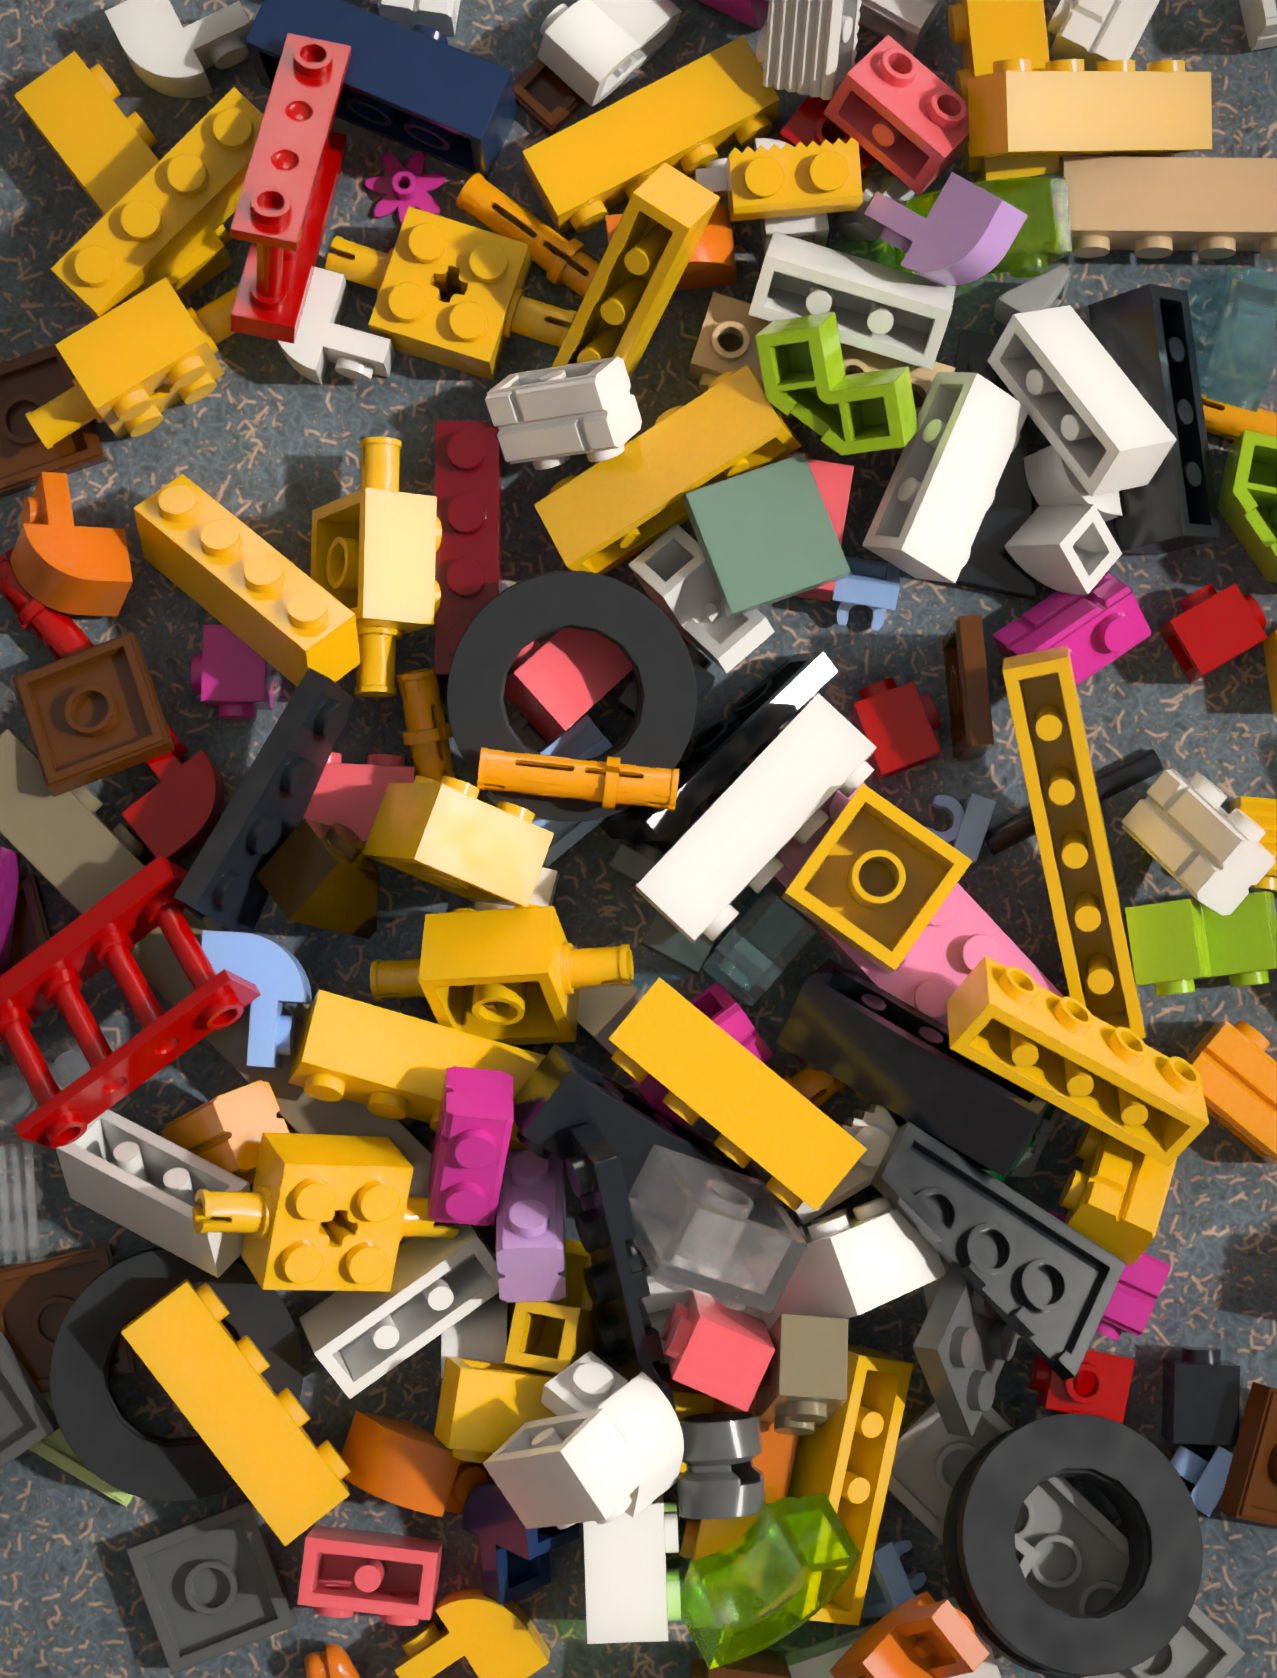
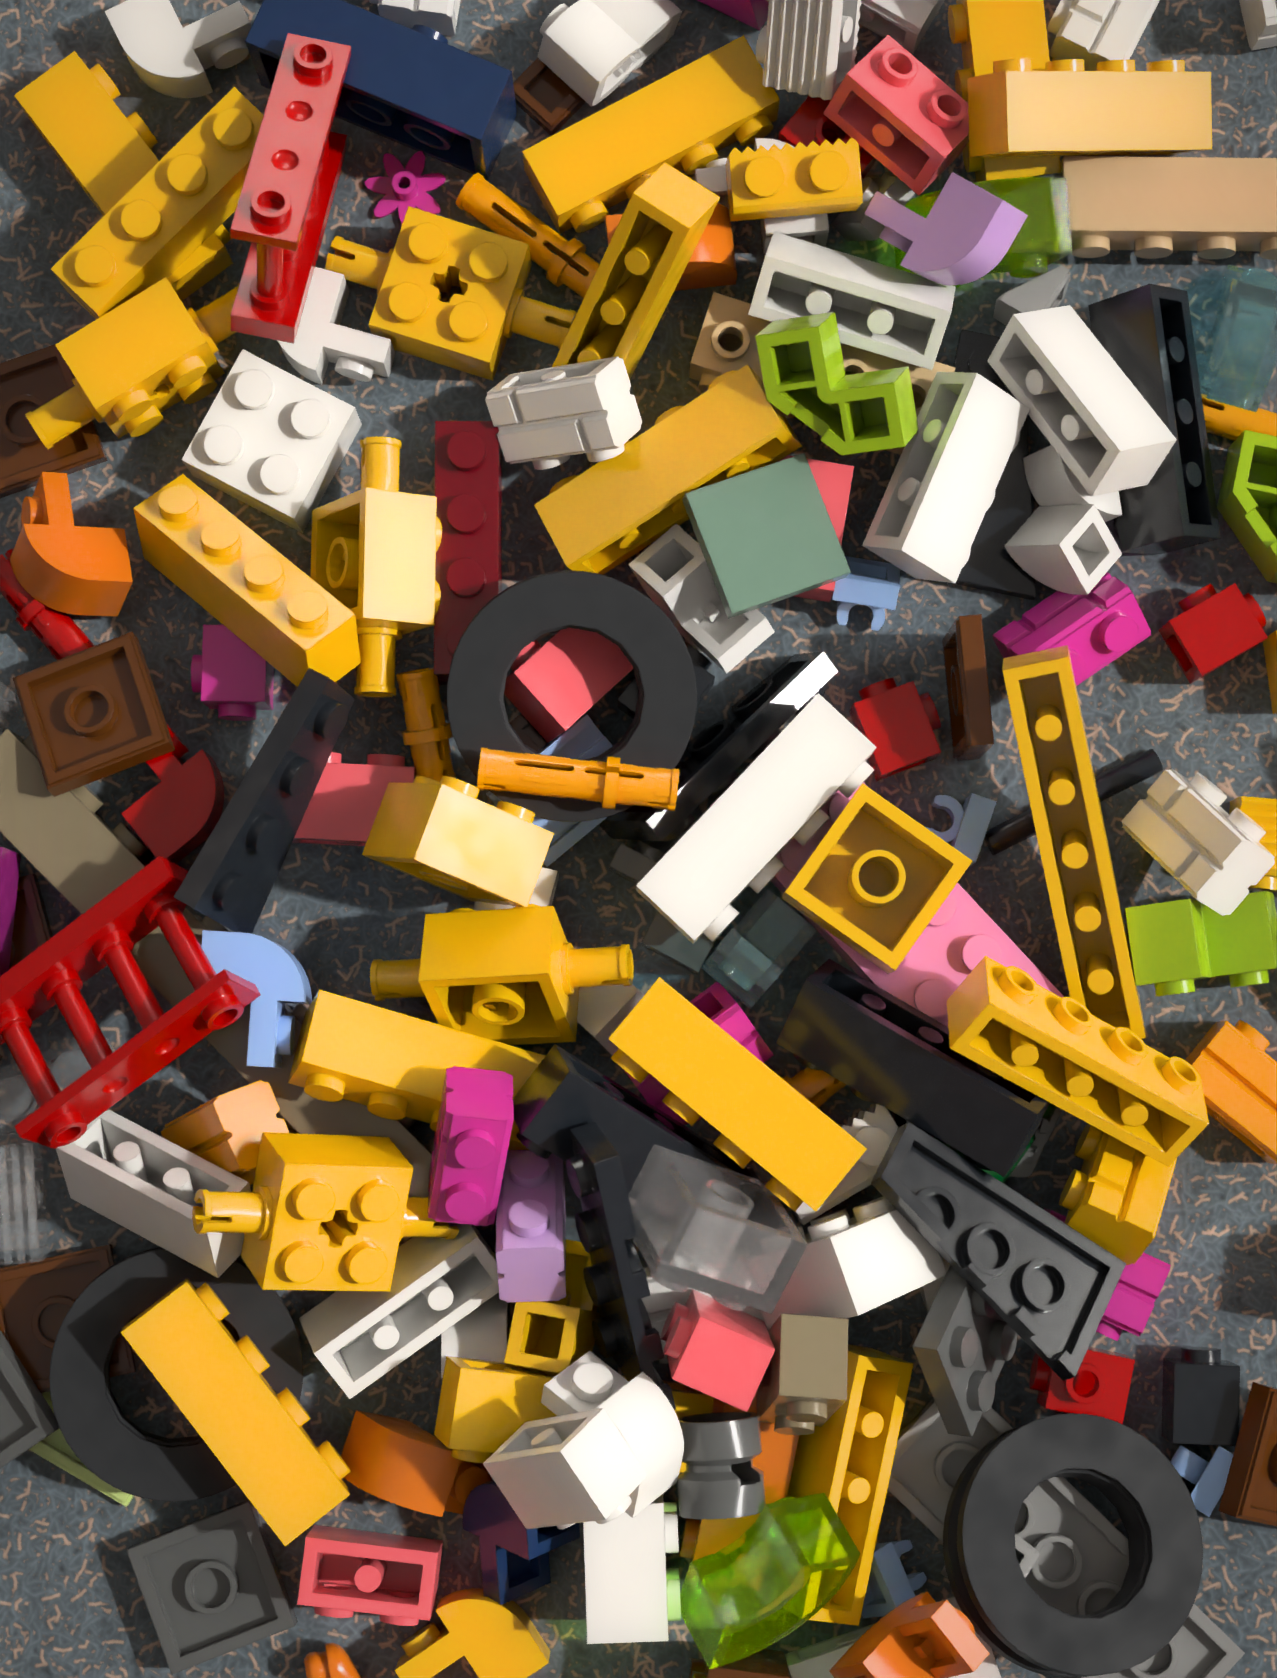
(272, 440): none -> white brick
(324, 879): dark brown slope -> none

